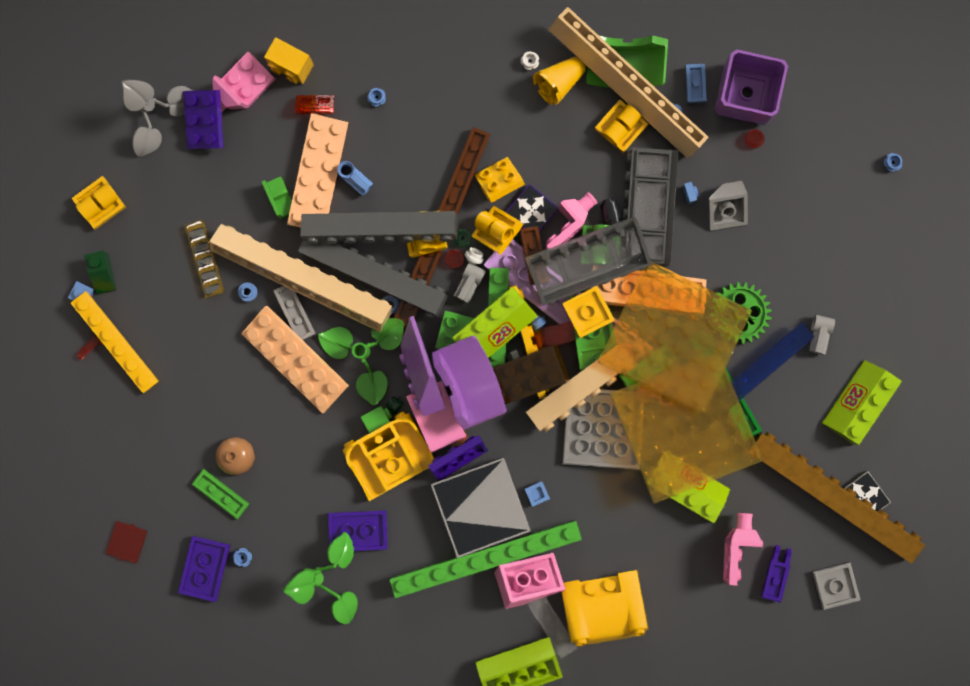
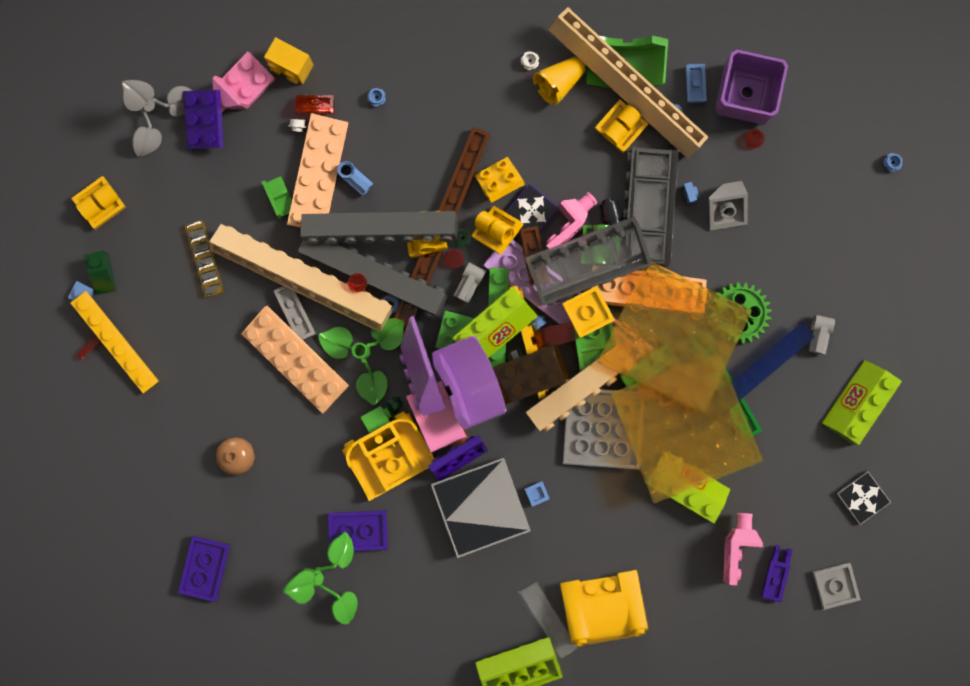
(126, 542): clear red piece -> none
(220, 494): bright green tile -> none
(242, 562): medium blue plate -> none
(251, 296): medium blue plate -> none
(297, 124): none -> white plate
(357, 282): none -> clear red plate
(474, 256): white plate -> none
(485, 558): bright green brick -> none
(528, 580): bright pink slope -> none
(838, 499): pearl gold brick -> none

